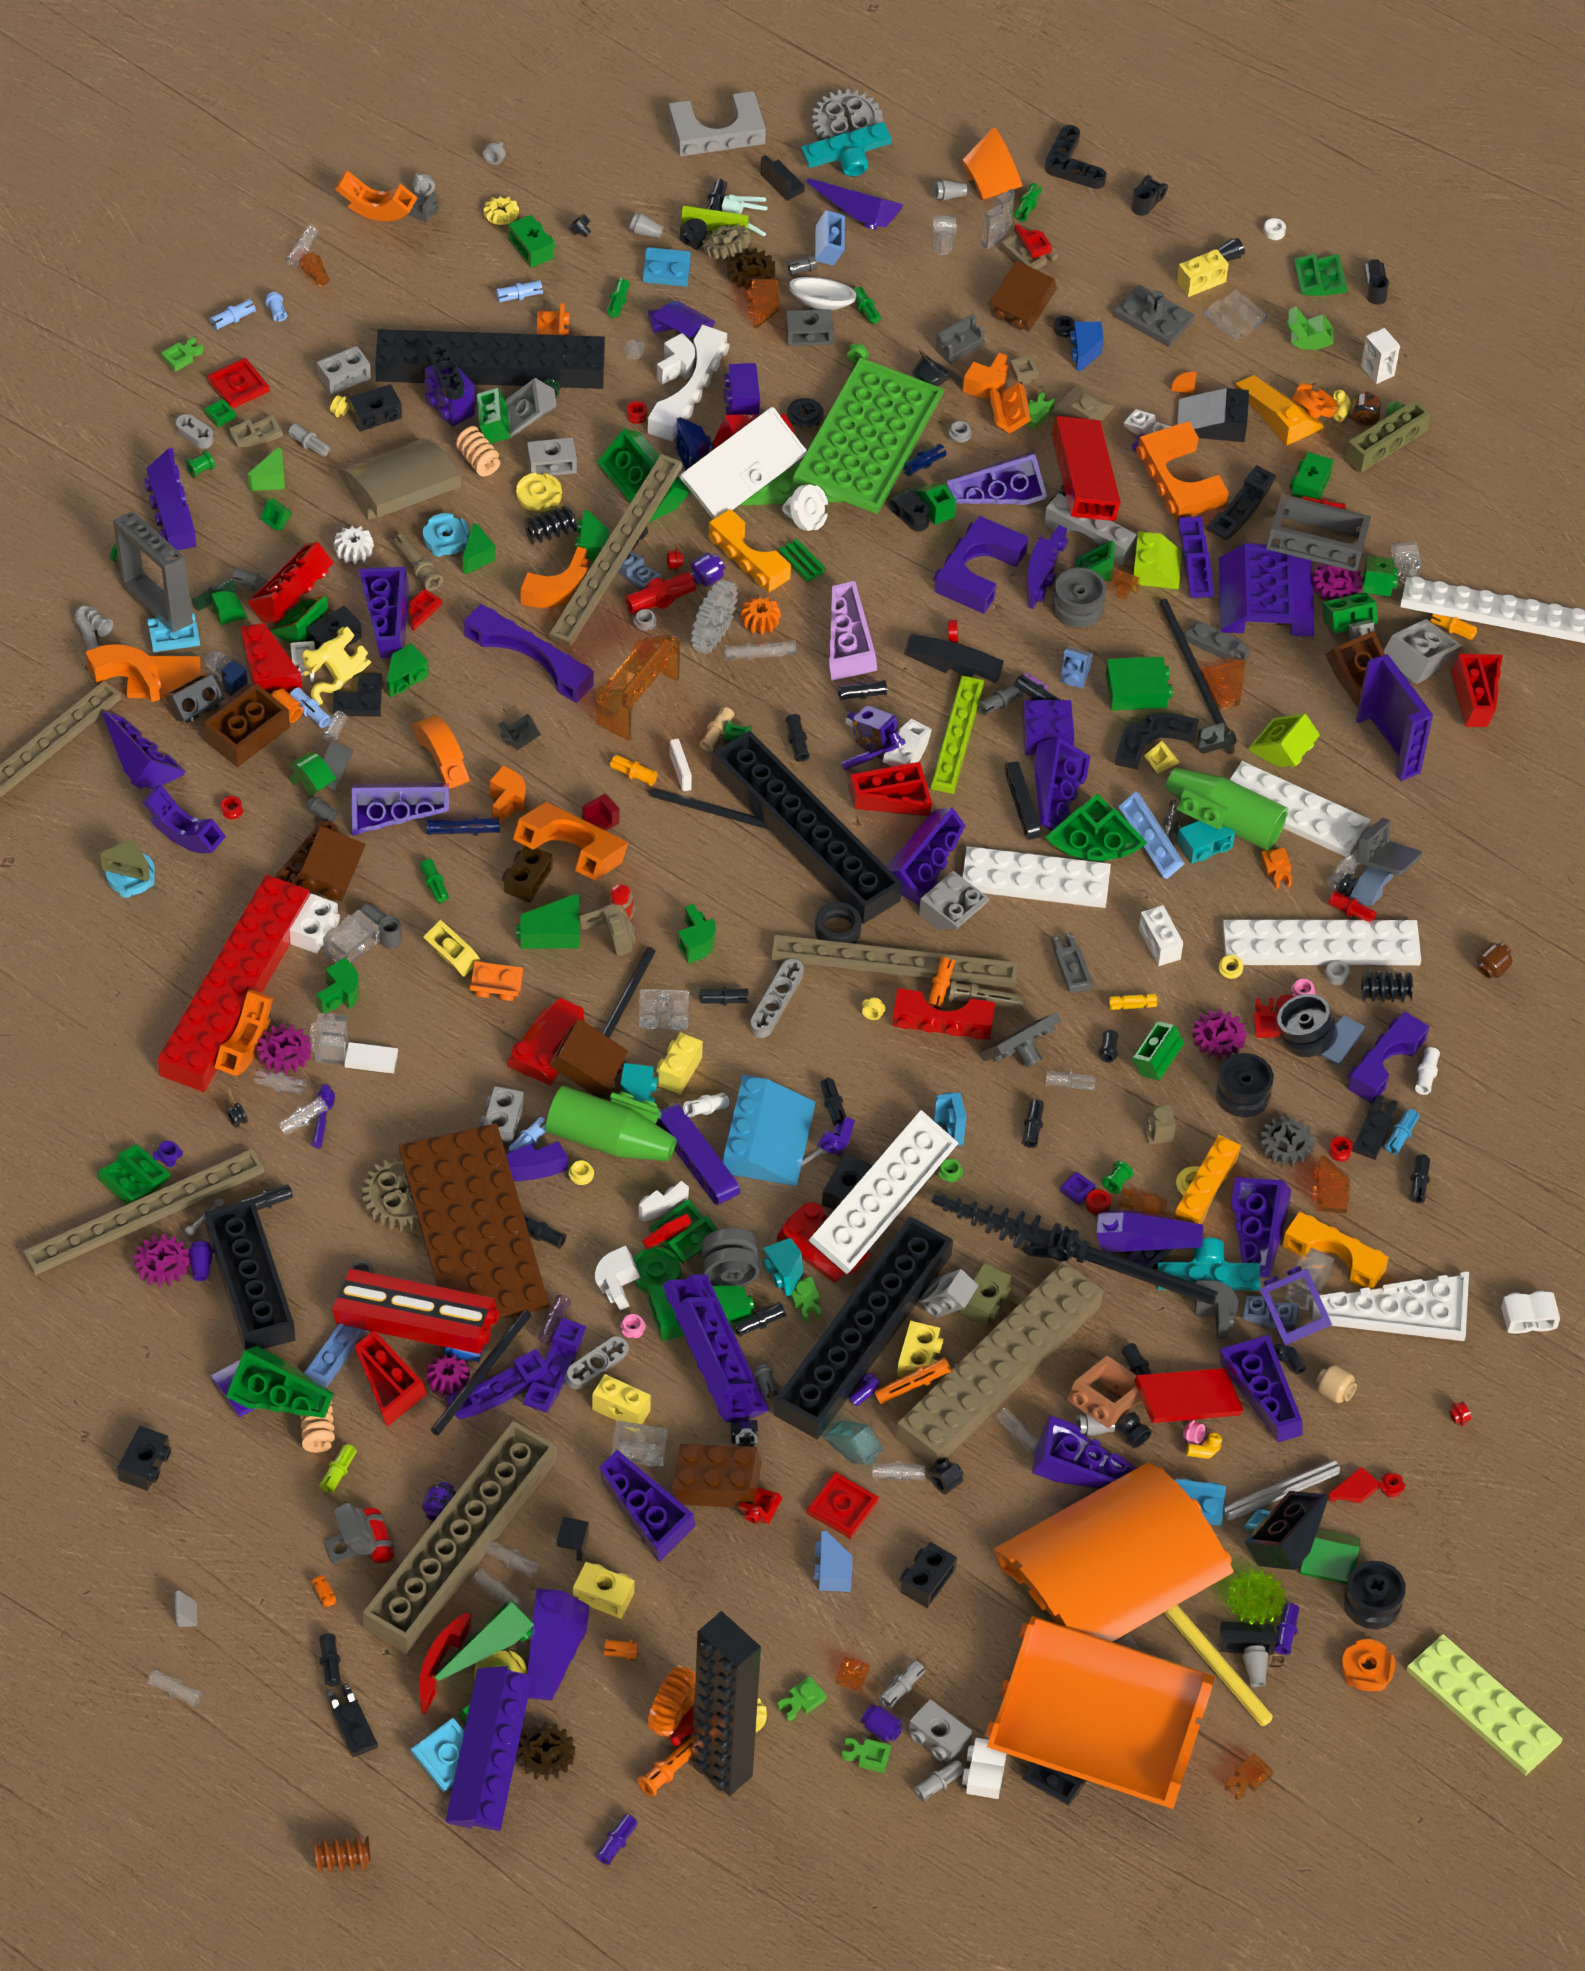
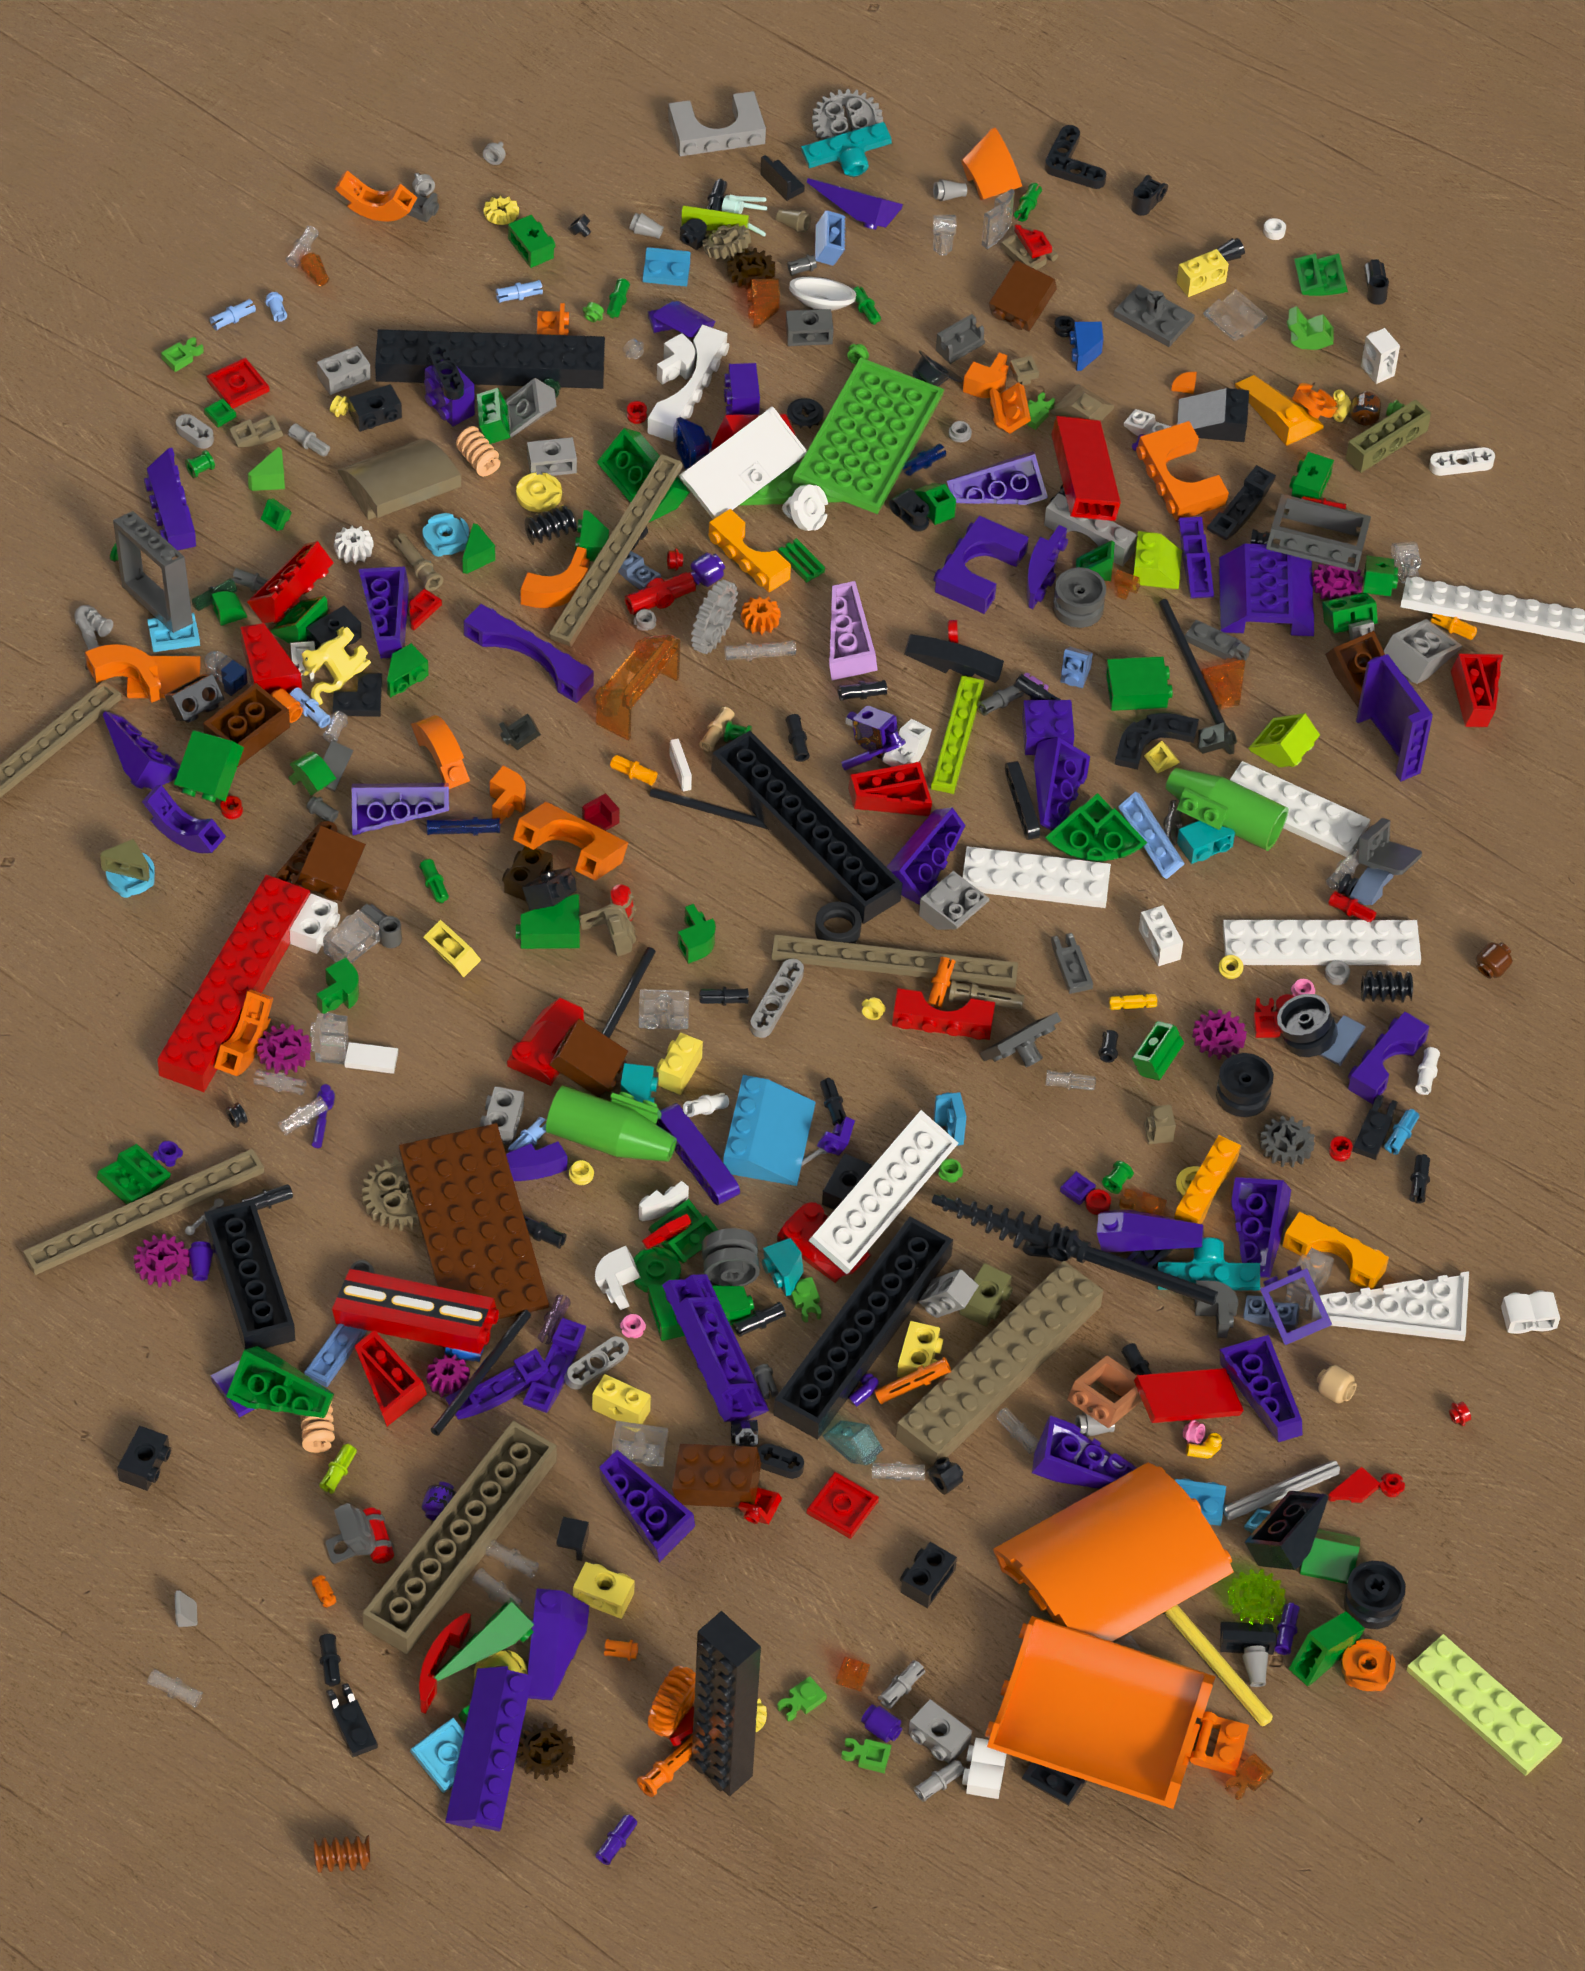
(208, 766): none -> green brick
(496, 979): orange bracket -> none
(549, 888): none -> black brick
(593, 312): none -> bright green plate
(780, 1460): none -> black beam
(795, 219): none -> dark tan cone
(835, 1565): medium blue slope -> none
(1033, 1123): black axle -> none
(1133, 1429): black wheel -> none
(1228, 1745): none -> orange plate
(1259, 538): none -> black wheel
(1277, 864): orange plate -> none
(1290, 1355): black arm -> none
(1325, 1647): none -> green slope
(1332, 1187): clear orange slope -> none
(1472, 456): none -> white beam

